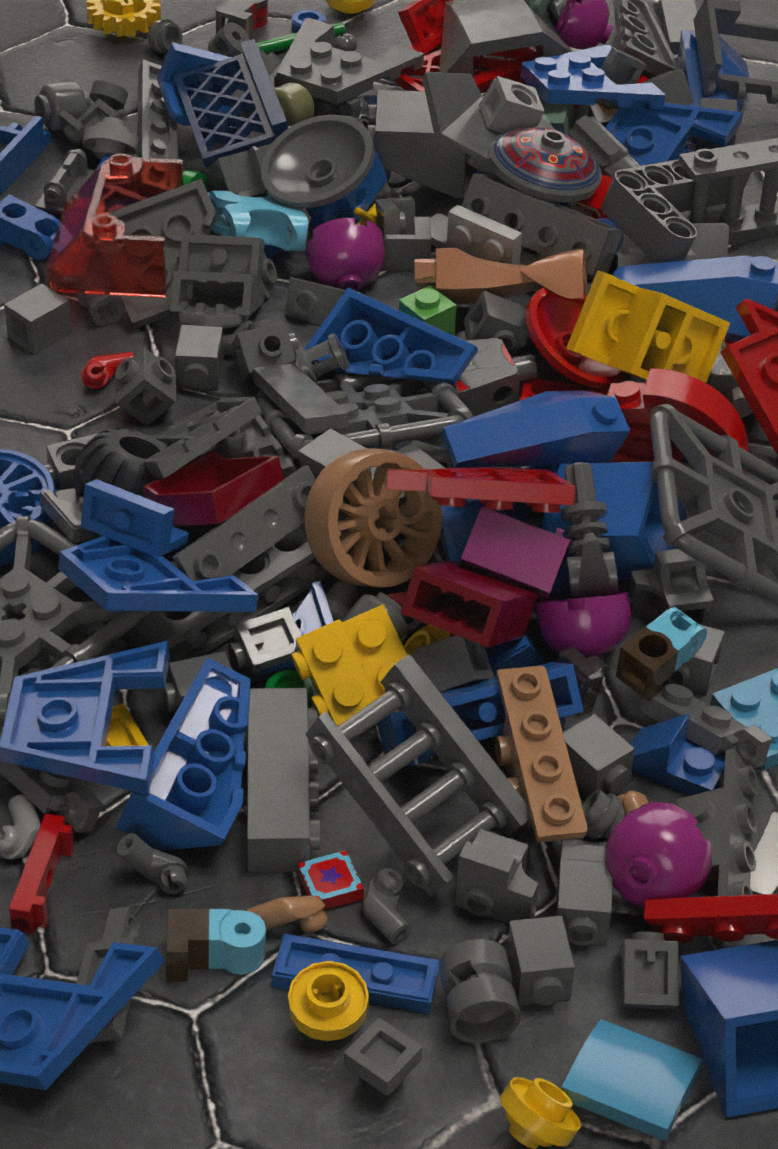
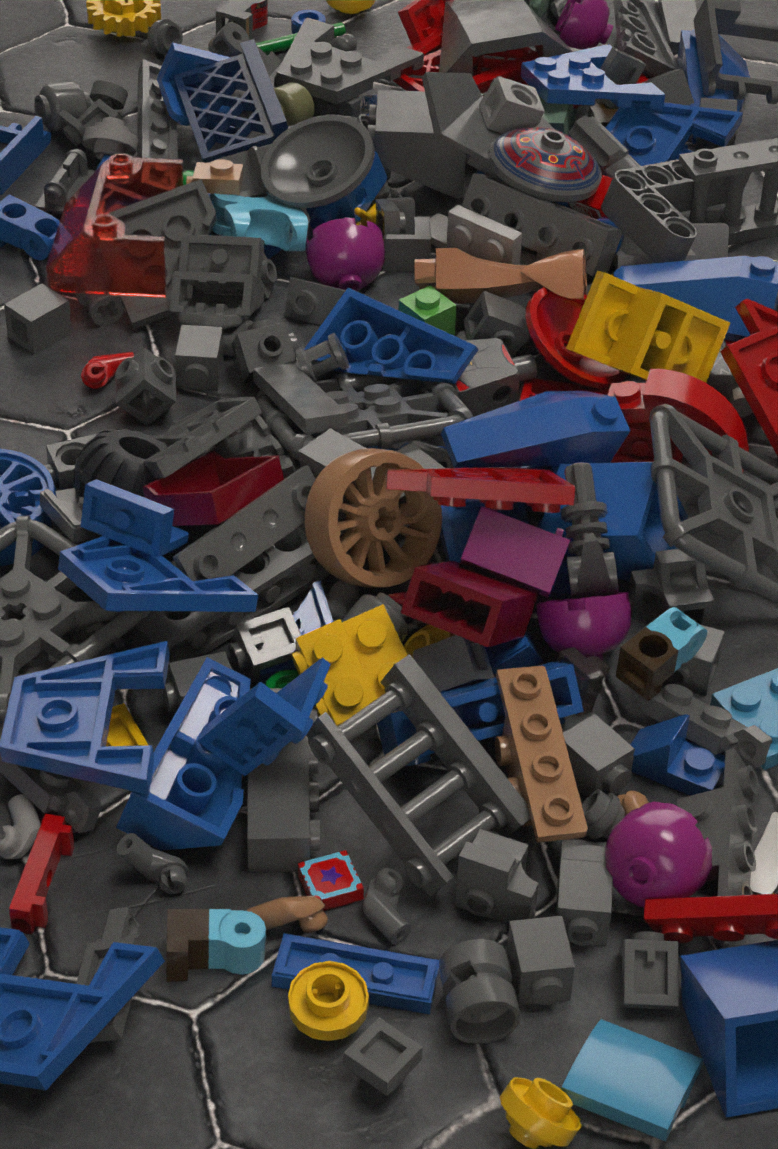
(219, 176): none -> medium nougat bracket
(265, 721): none -> blue bracket

